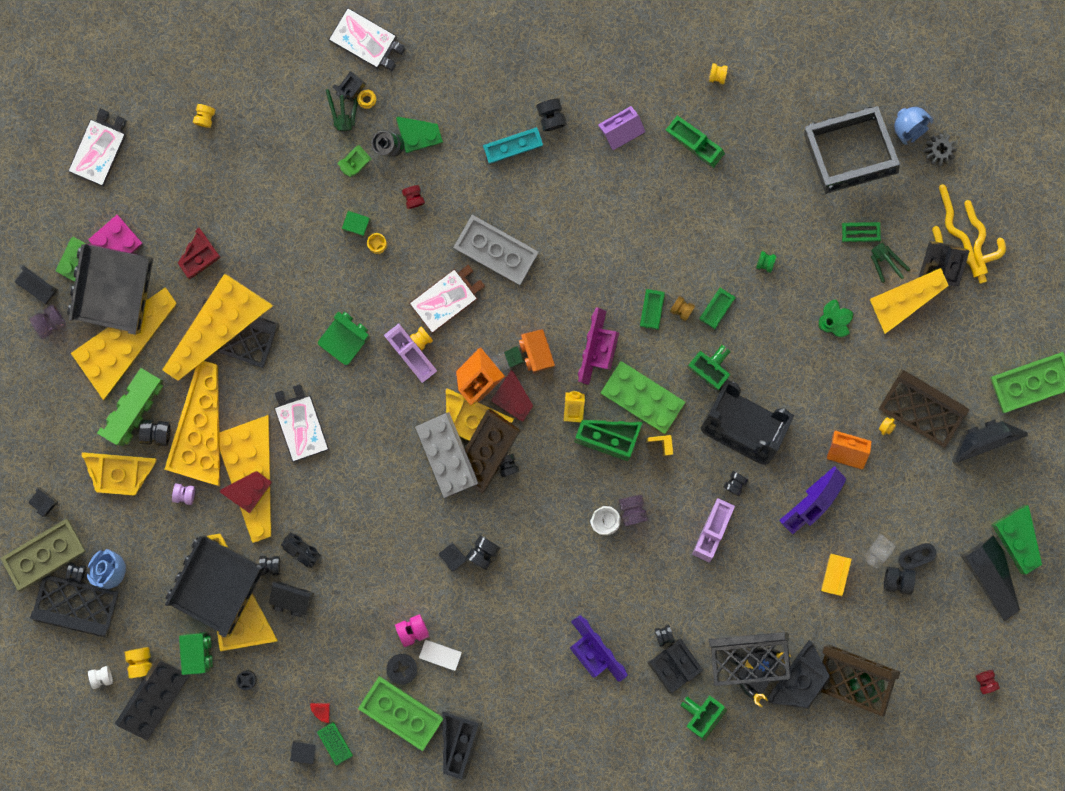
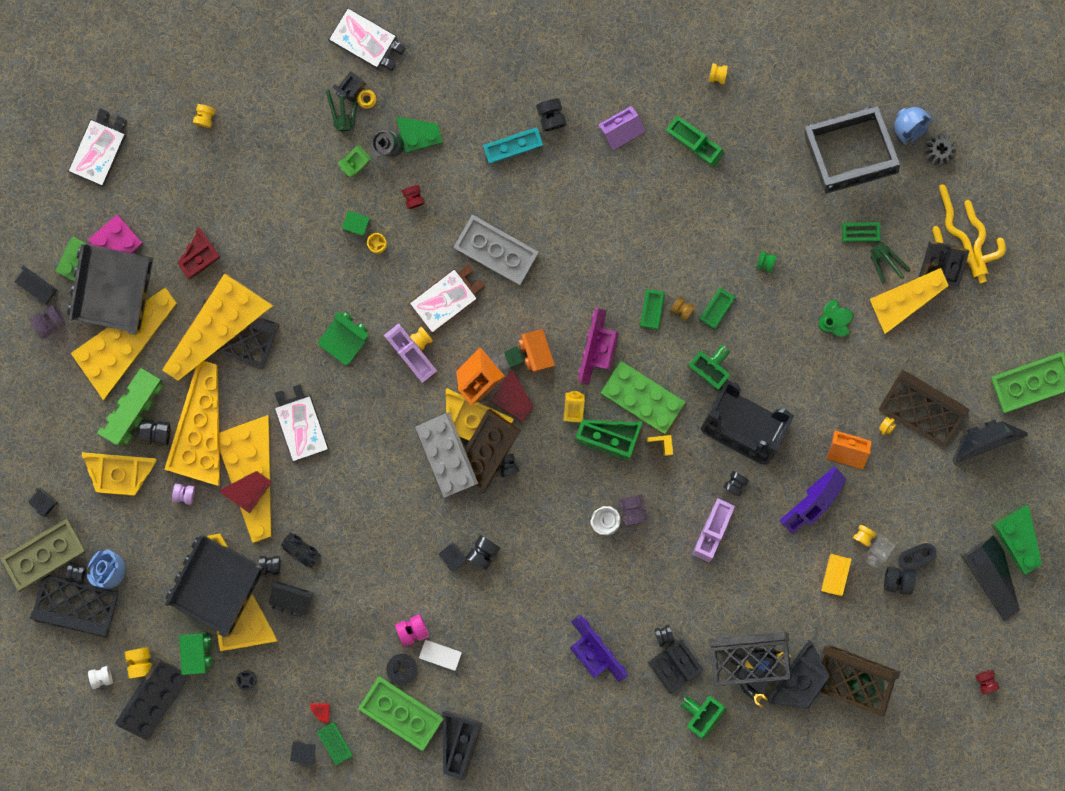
(864, 535): none -> yellow wheel

